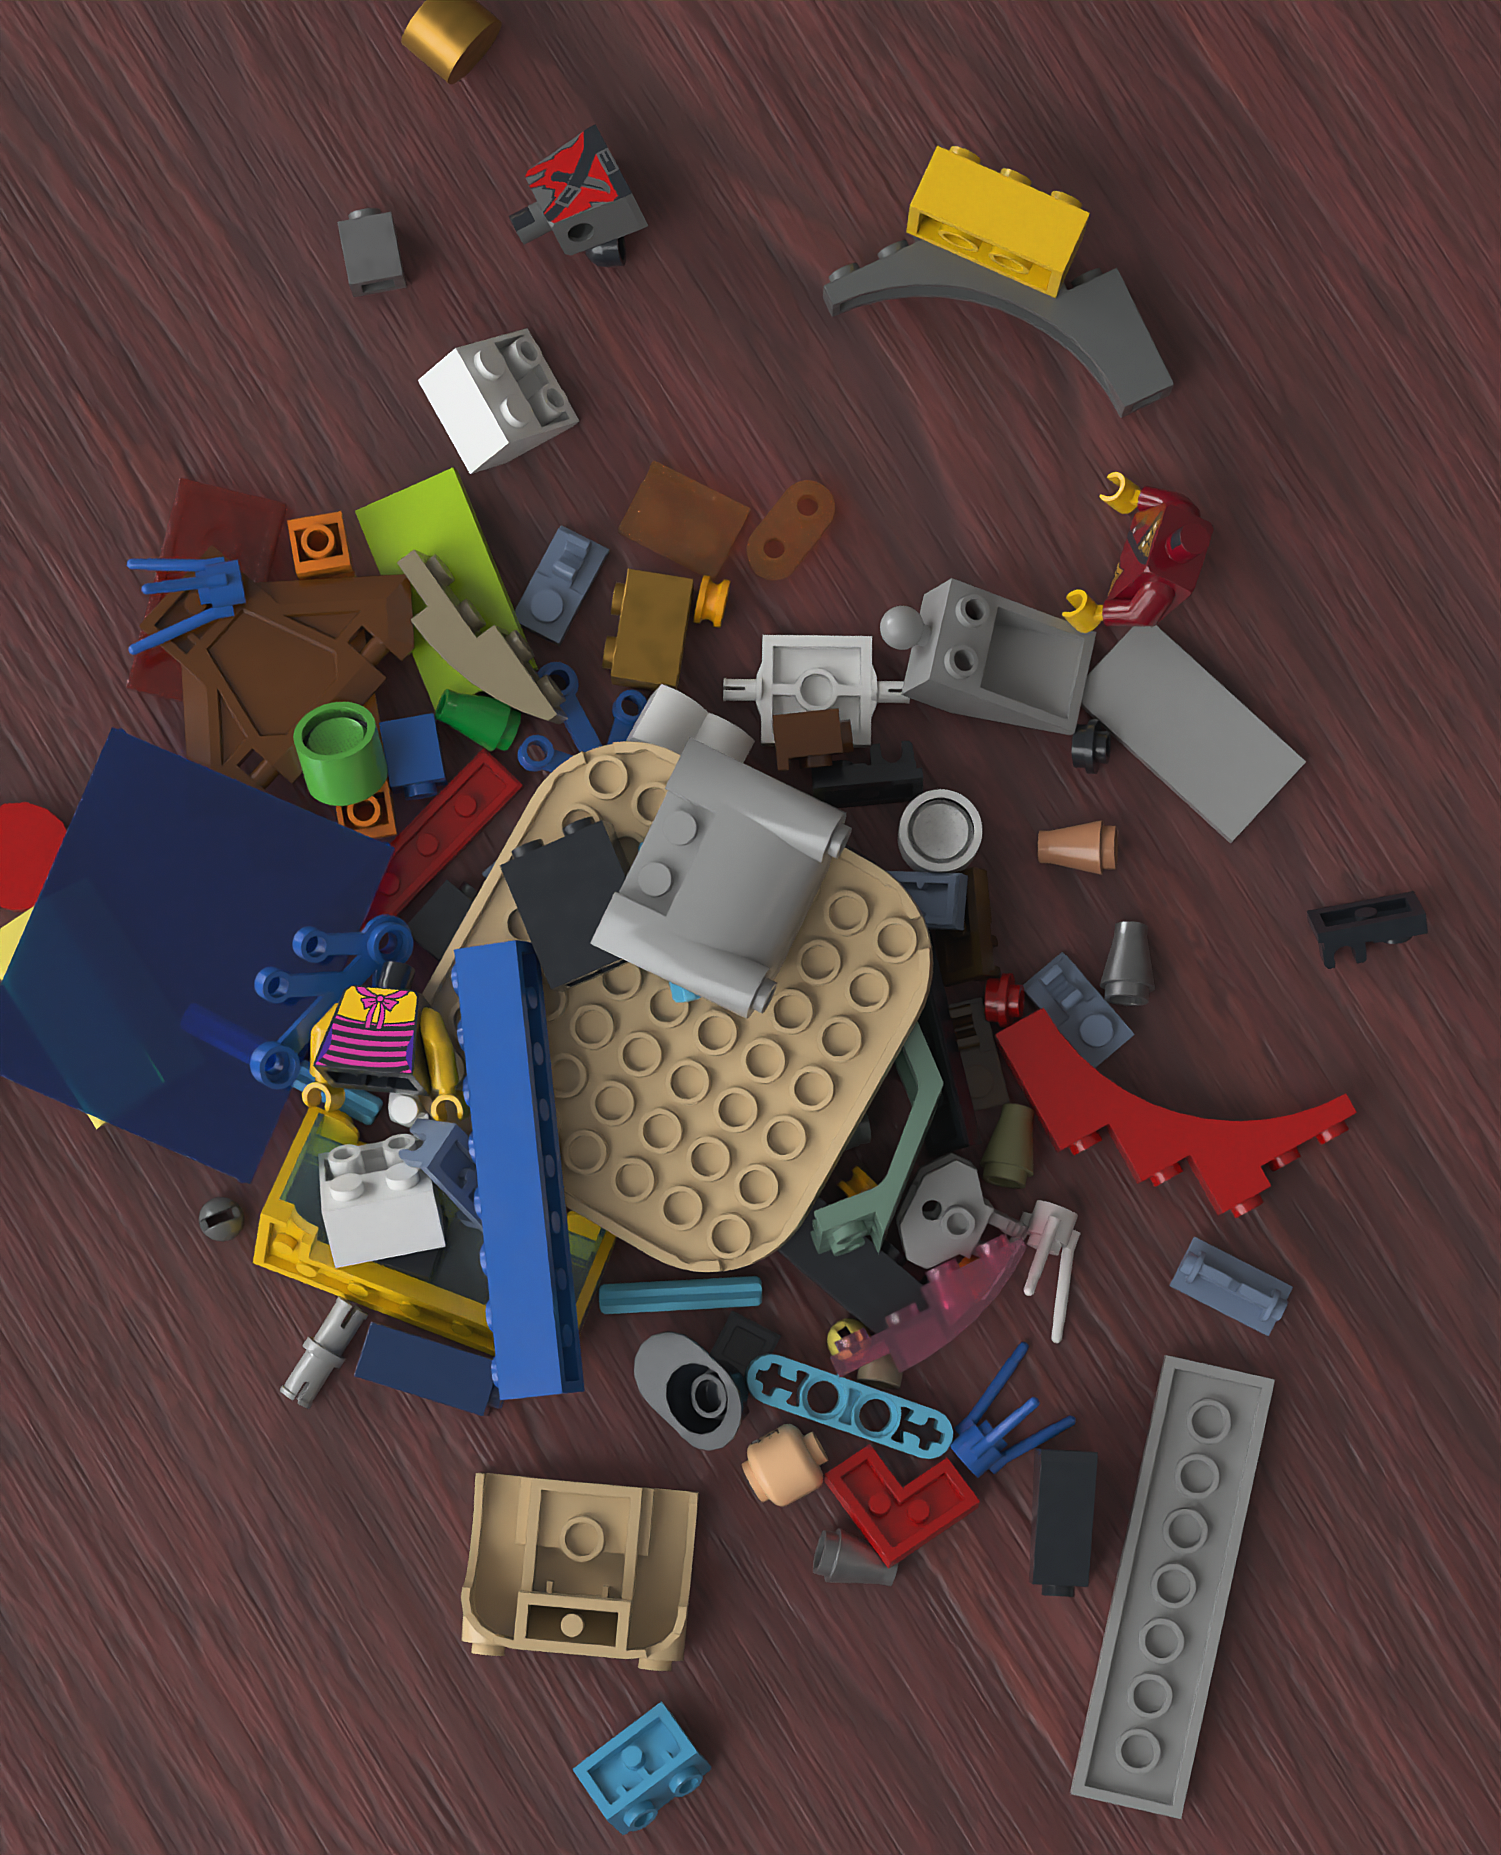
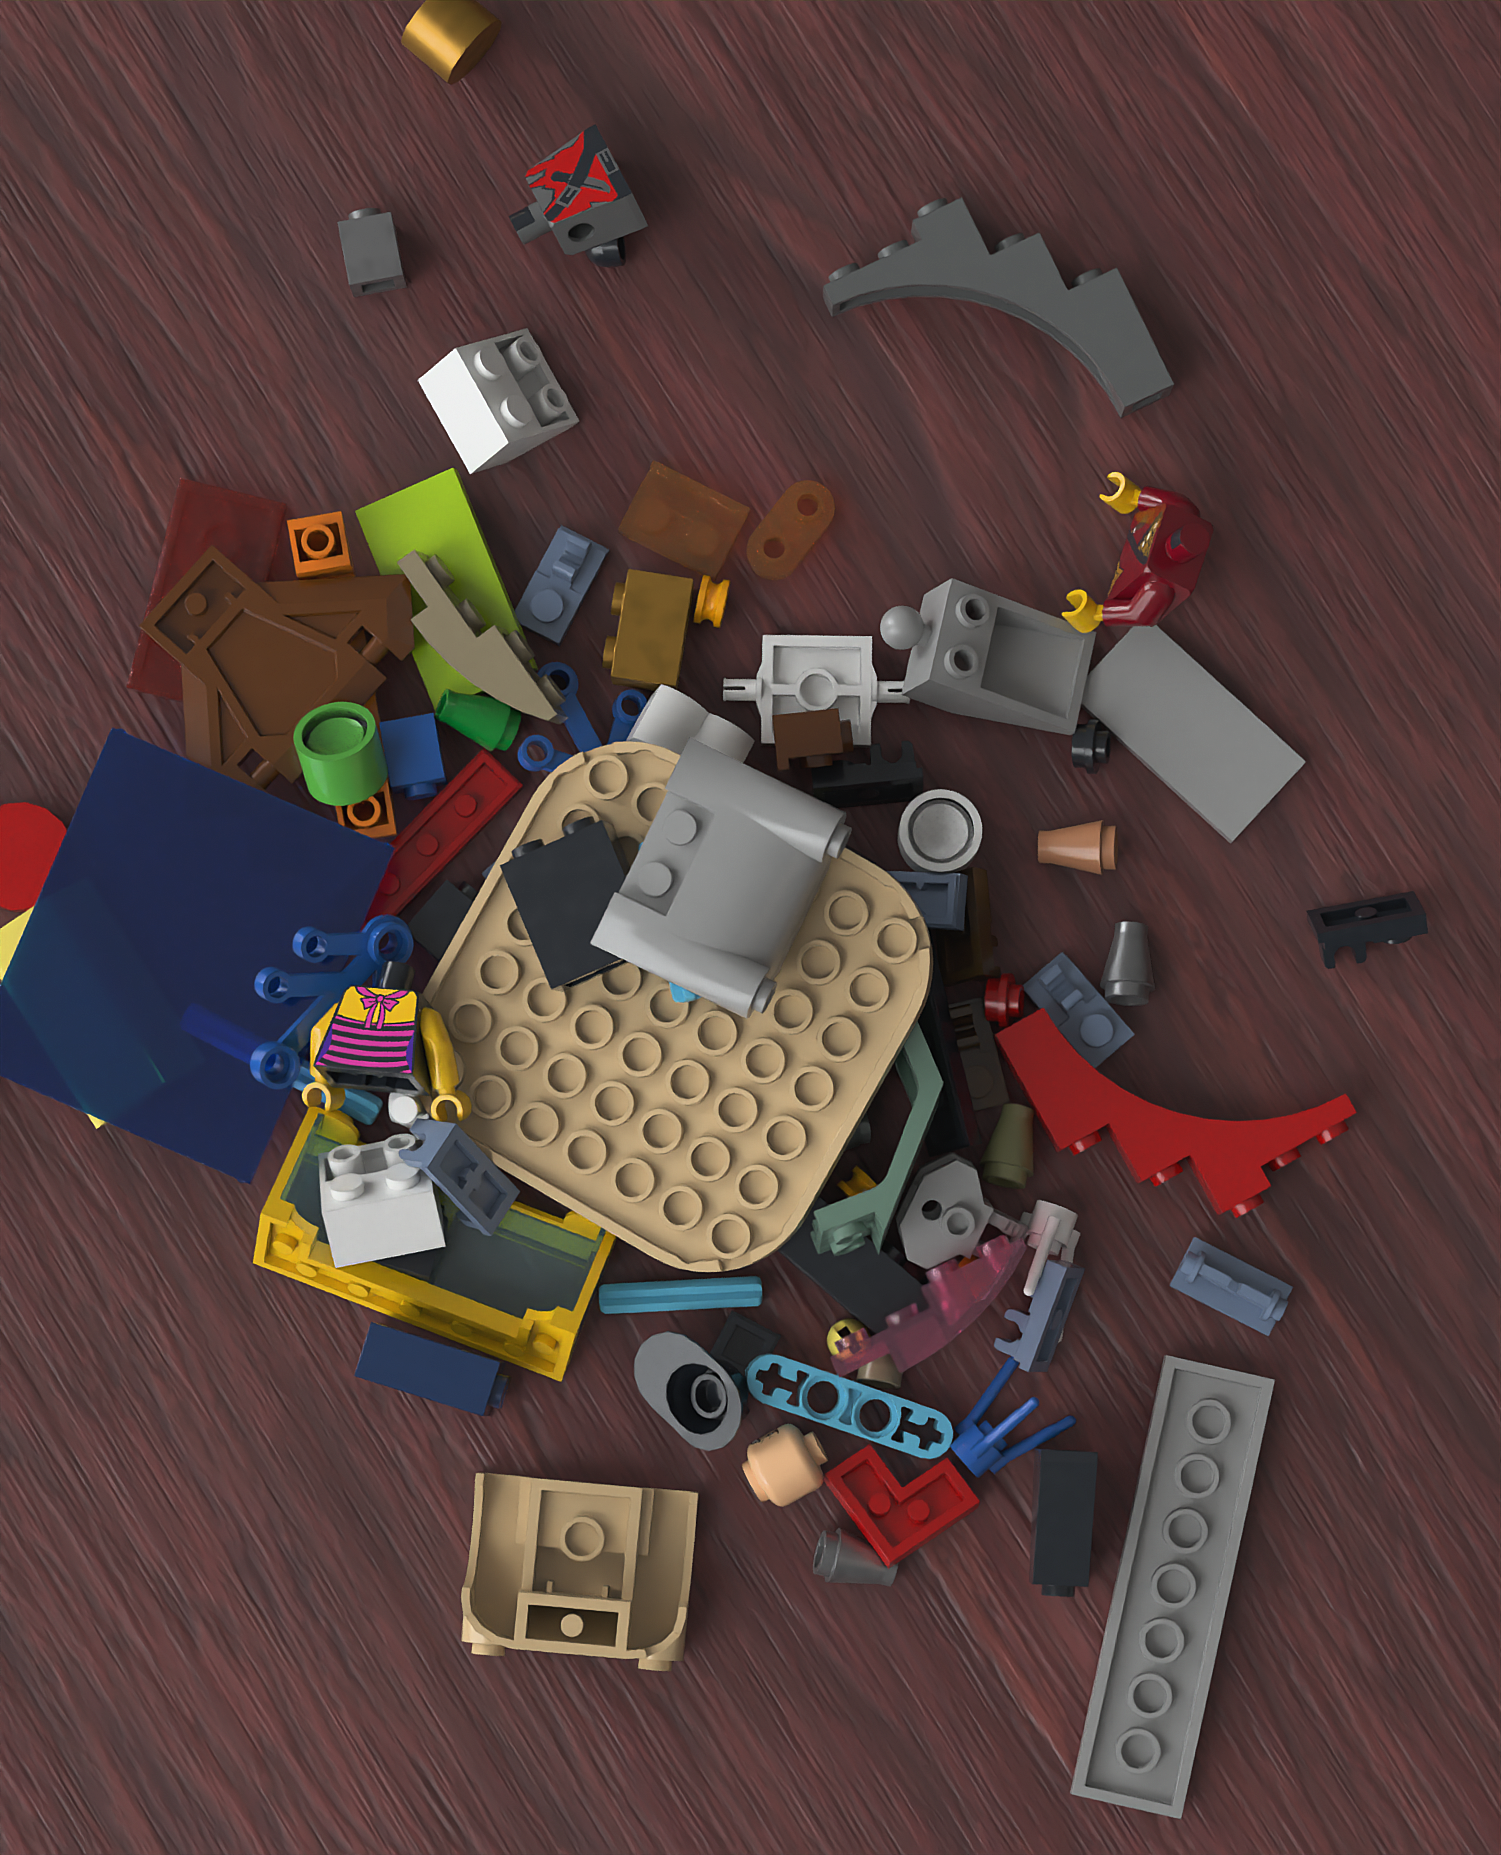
(216, 582): blue plant -> none
(227, 1229): dark grey hinge -> none
(324, 1352): light grey pin -> none
(517, 1170): blue brick -> none
(642, 1770): dark azure bracket -> none
(997, 219): yellow brick -> none
(1046, 1318): none -> sand blue plate

